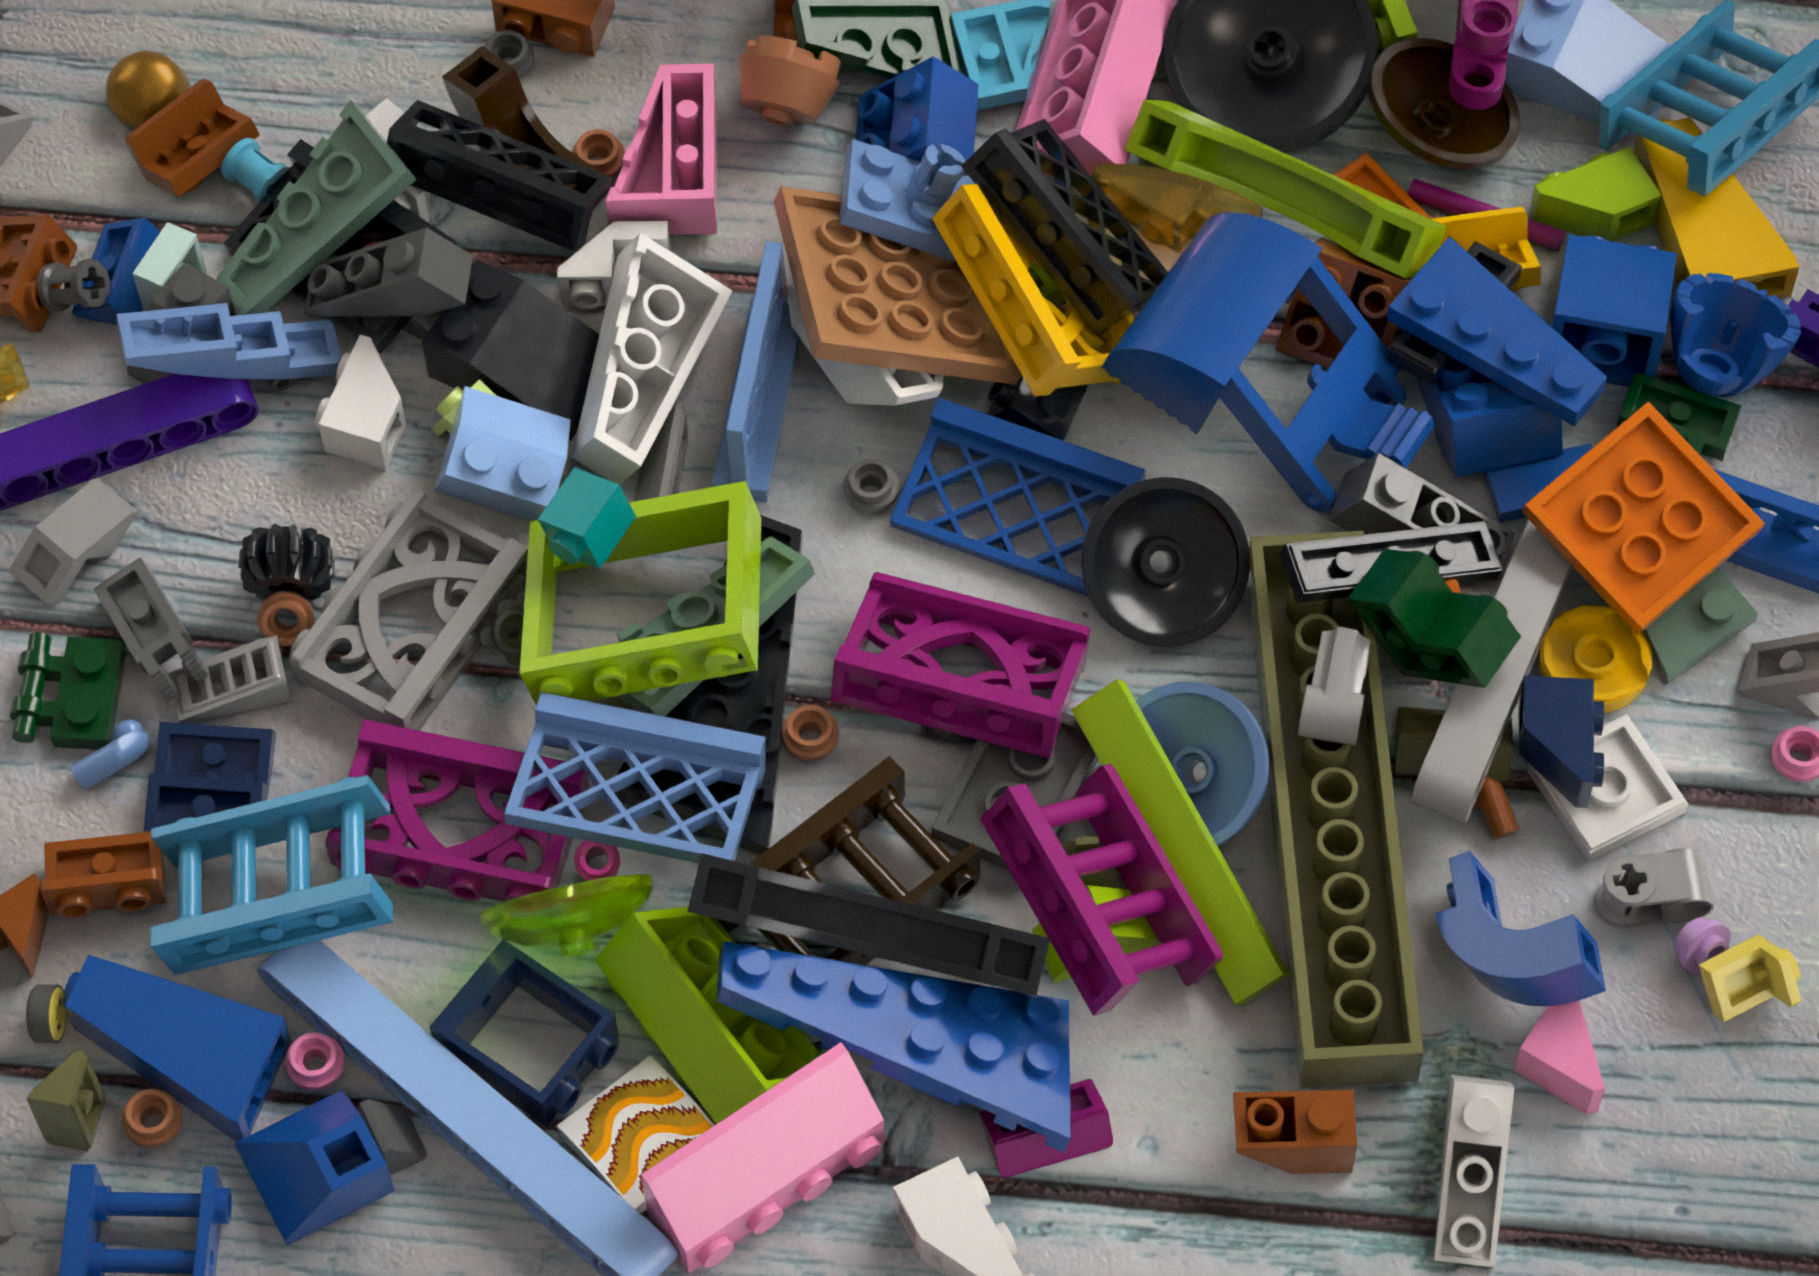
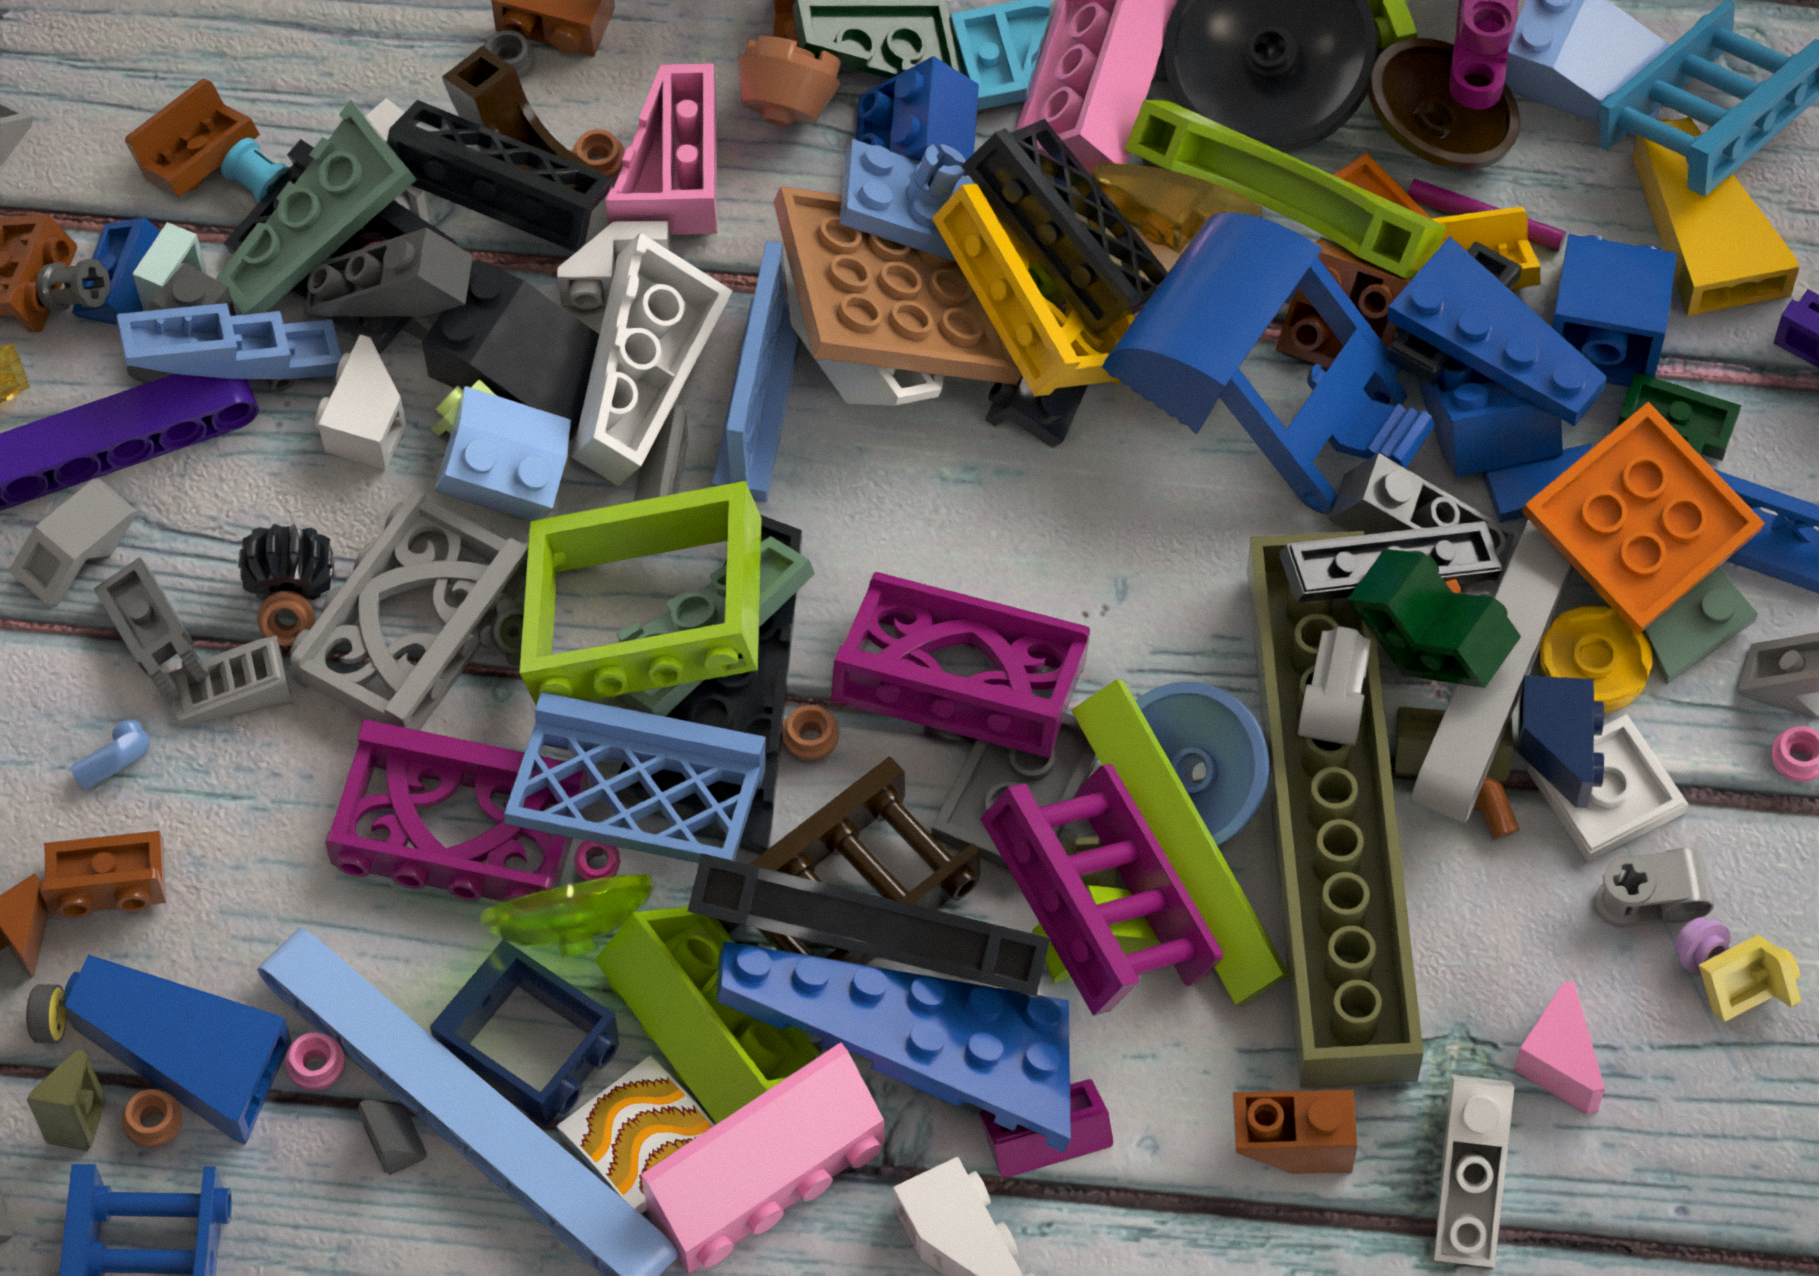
(86, 695): dark green plate -> none
(143, 86): pearl gold hair -> none
(207, 771): dark blue slope -> none
(283, 920): dark azure fence -> none
(315, 1166): blue slope -> none
(586, 518): teal brick -> none
(871, 473): flat silver plate -> none
(1024, 452): blue fence -> none
(1204, 555): black dish -> none
(1526, 966): blue arch -> none
(1602, 198): lime slope -> none
(1728, 333): blue hair -> none

